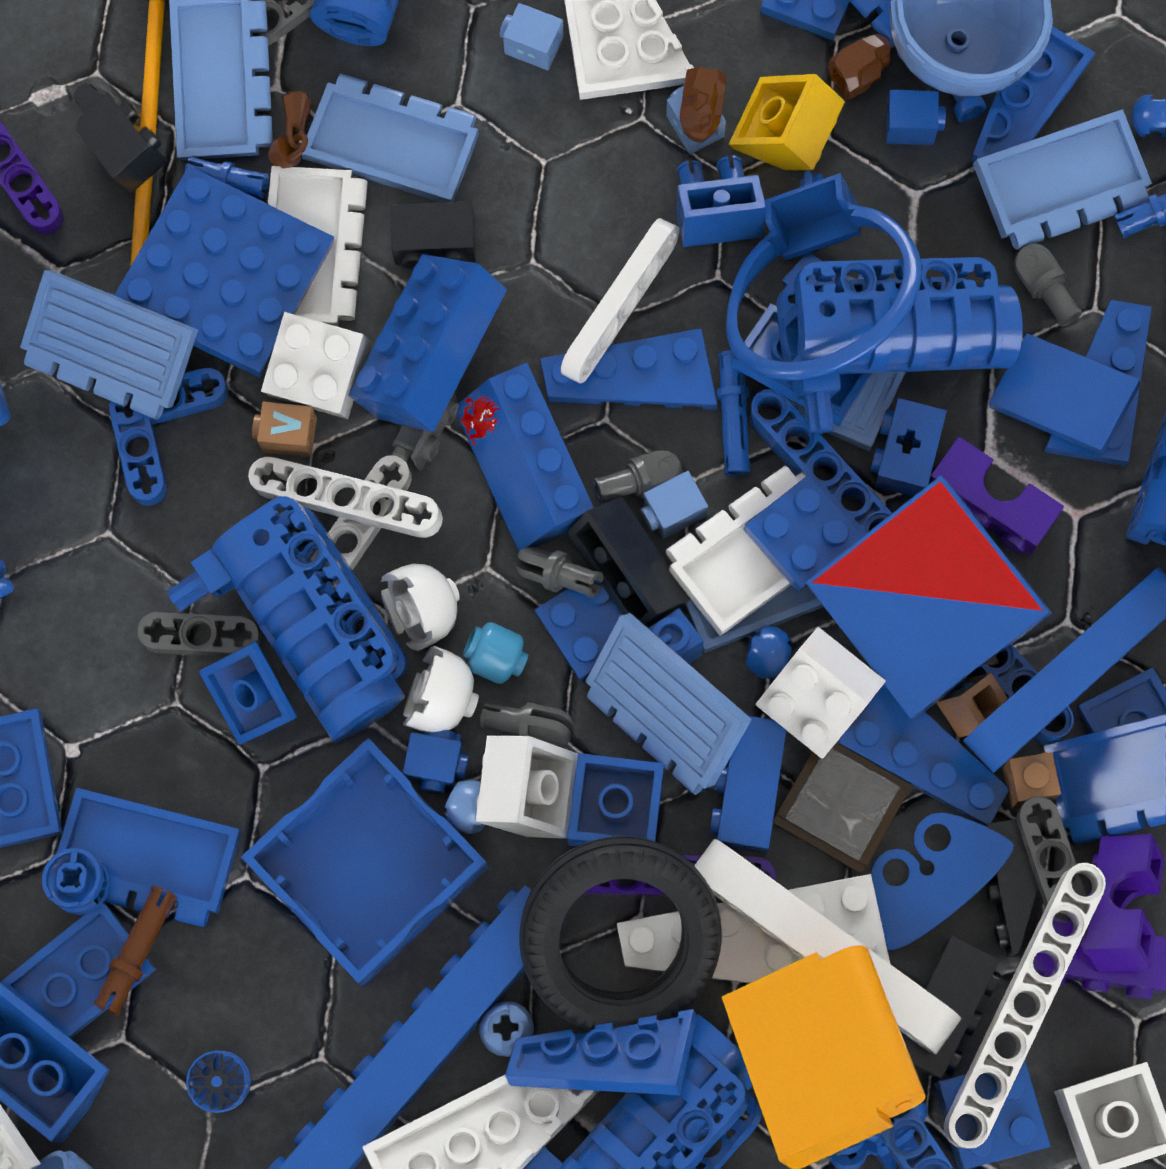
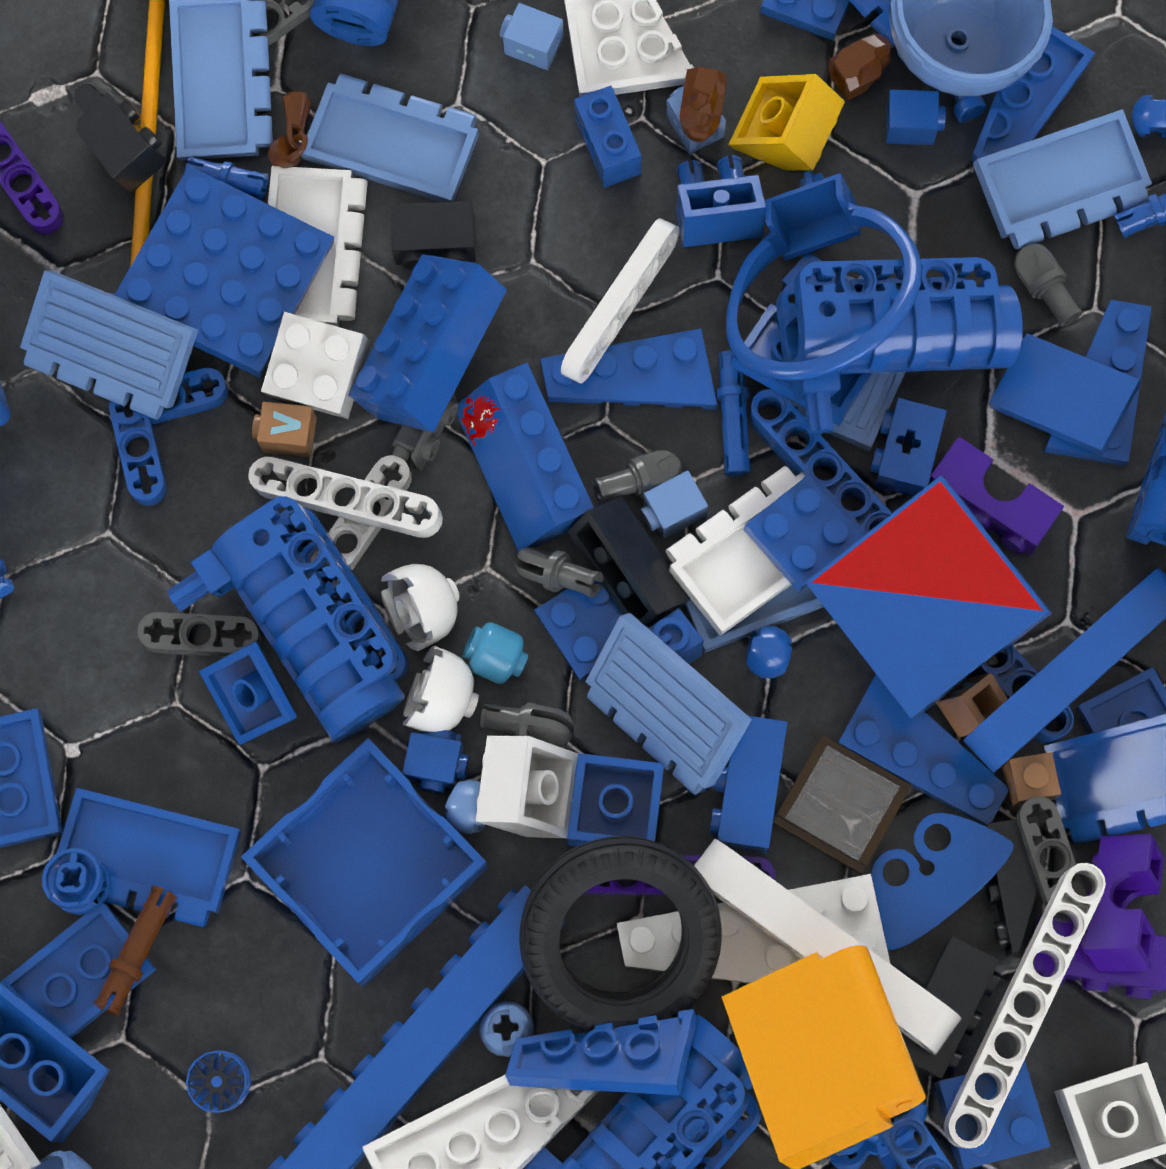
(607, 136): none -> blue brick
(820, 692): white brick -> none

